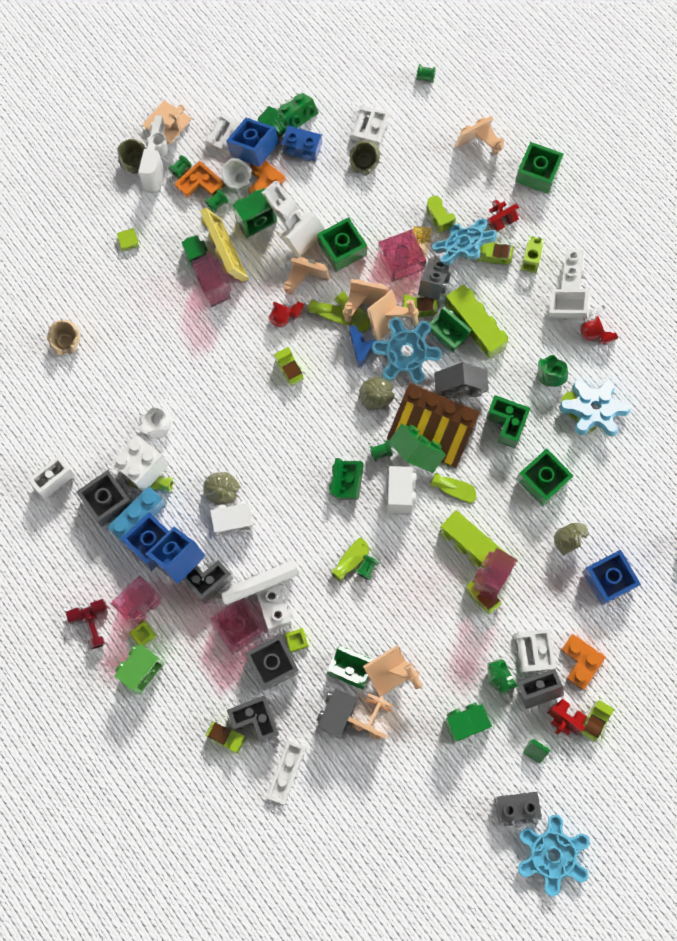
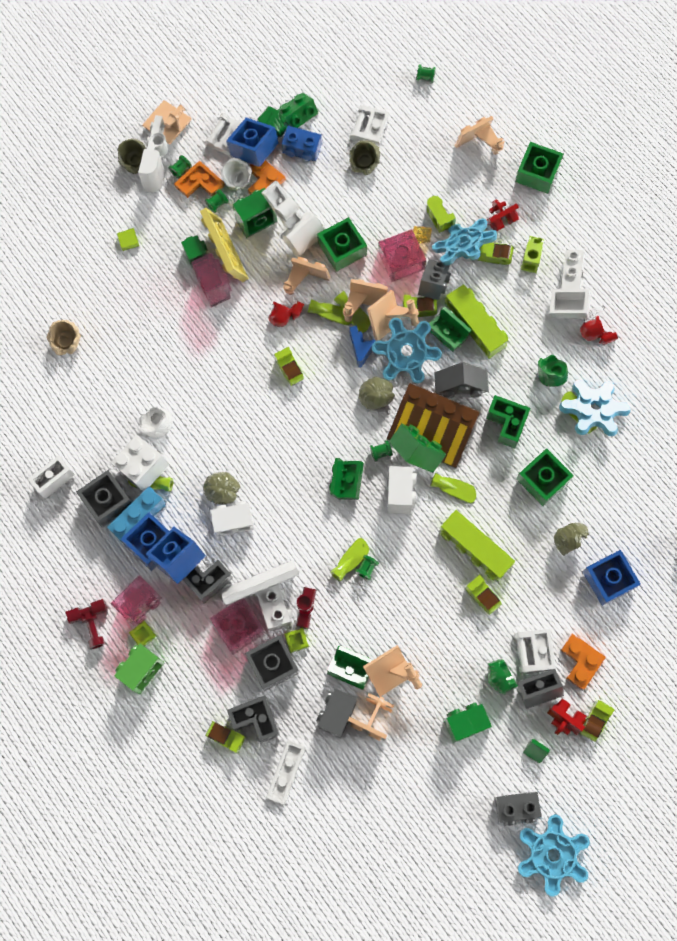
(305, 607): none -> dark red bar
(496, 571): clear pink brick -> none

